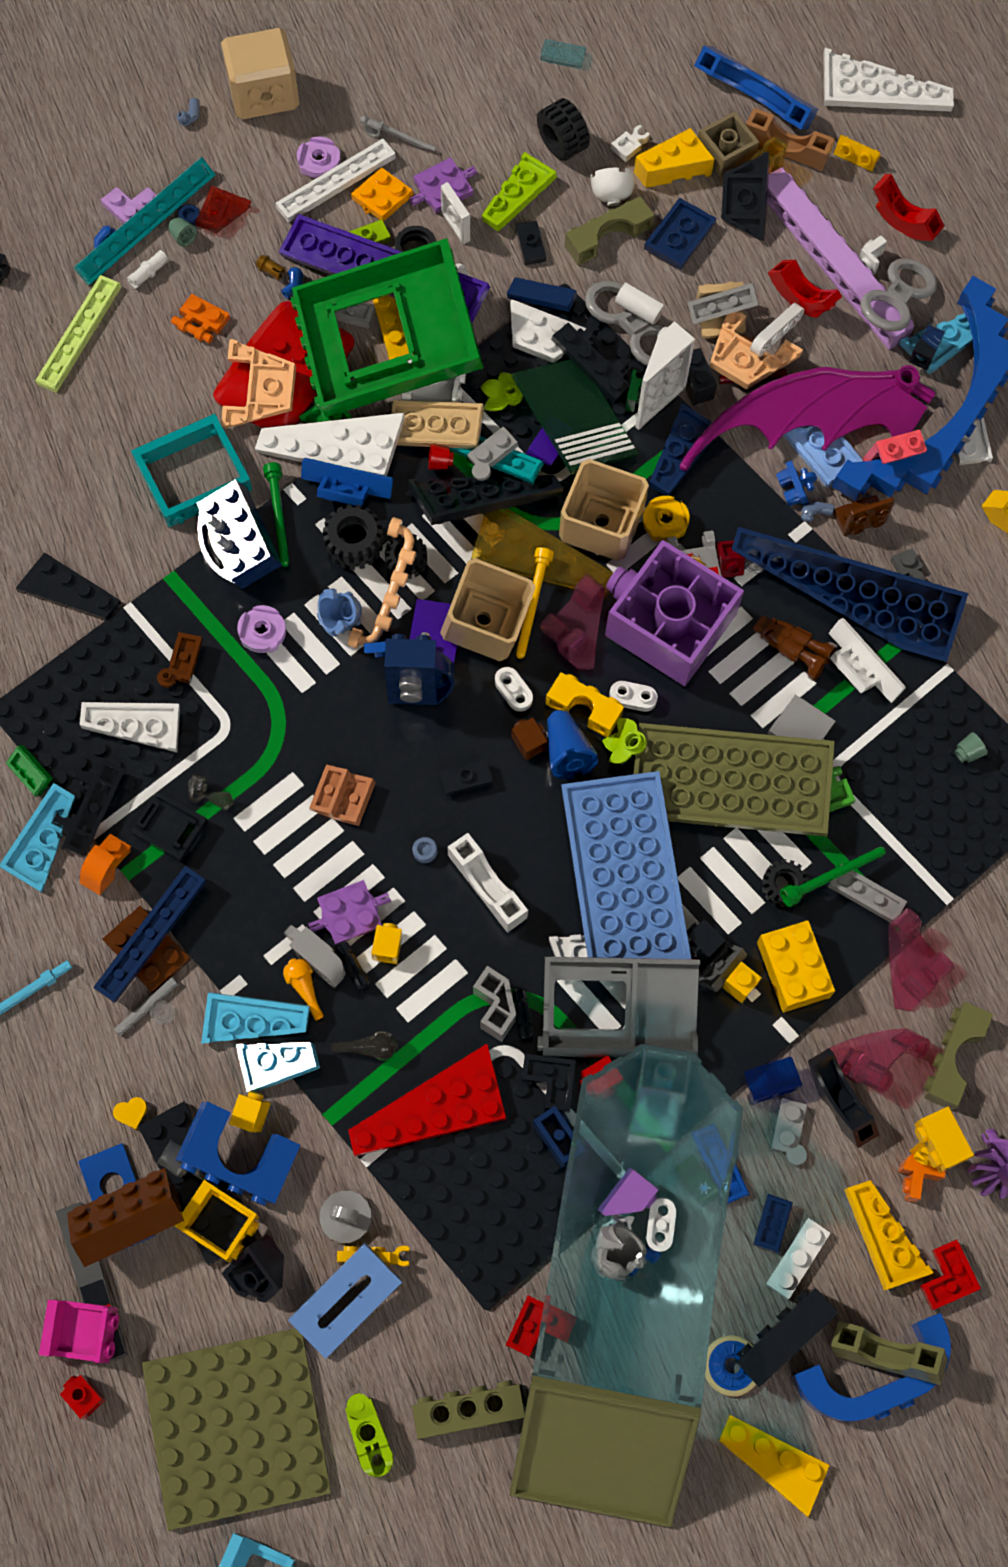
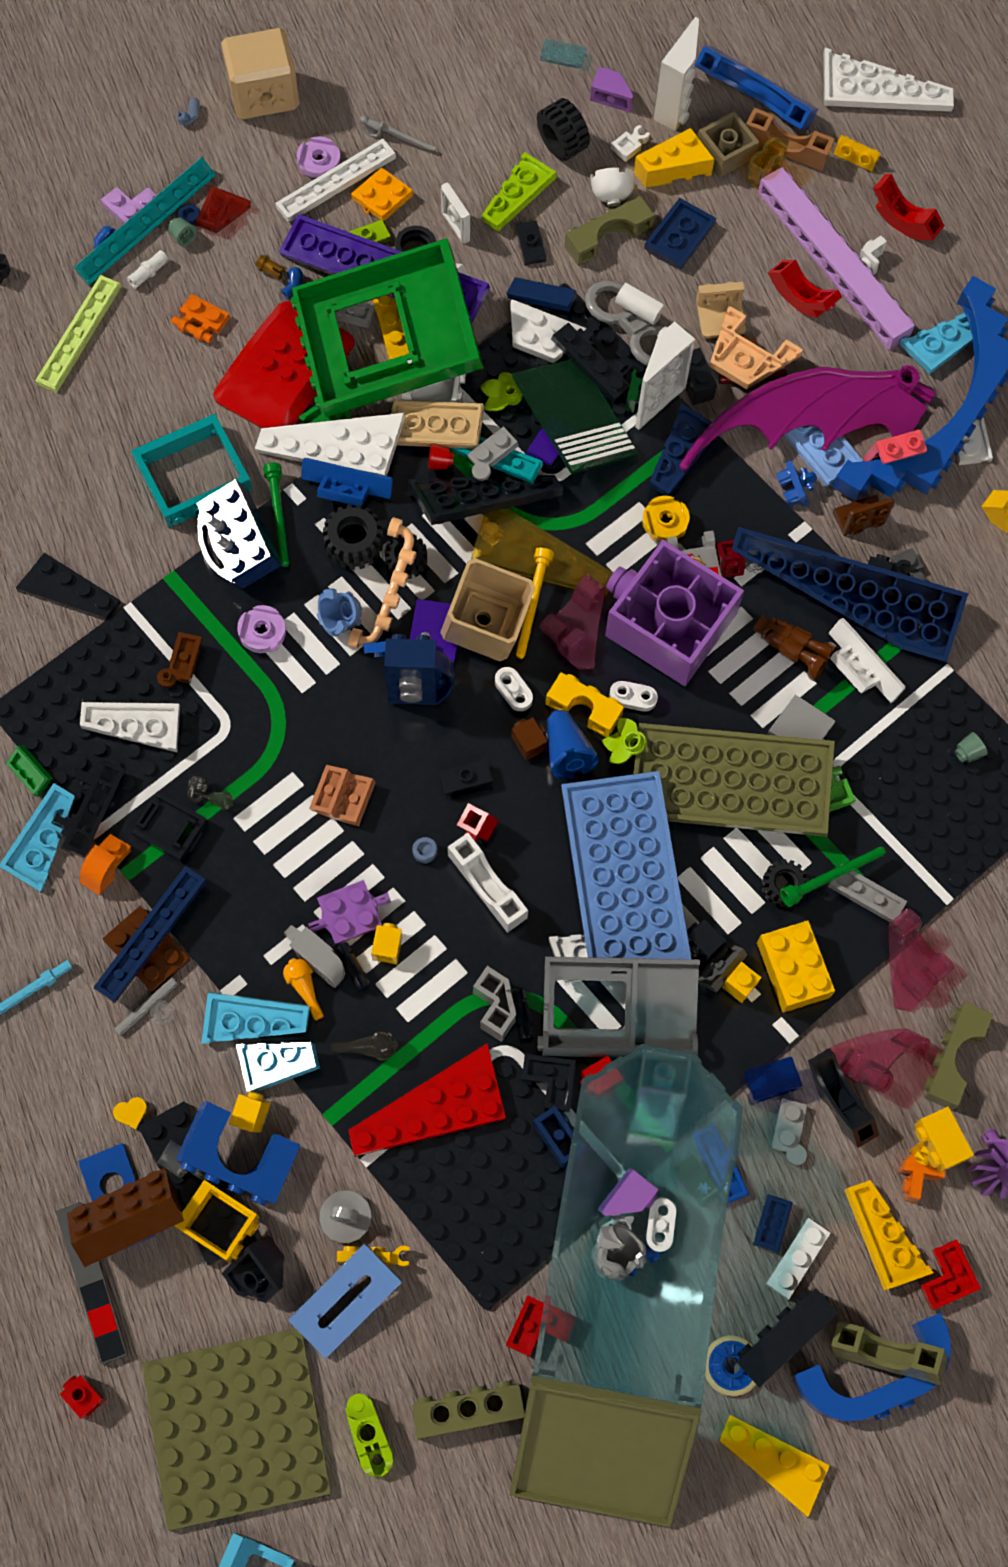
(79, 1330): dark pink panel -> none
(268, 388): light nougat wing -> none
(431, 179): medium lavender plate -> none
(477, 823): none -> red brick
(605, 494): tan plate -> none
(611, 90): none -> medium lavender slope
(676, 79): none -> white slope
(723, 303): light grey plate -> none
(746, 196): black wing -> none
(777, 329): white beam -> none
(814, 508): sand blue arm -> none
(883, 562): none -> black plate
(898, 294): light grey bar -> none
(927, 347): leg -> none

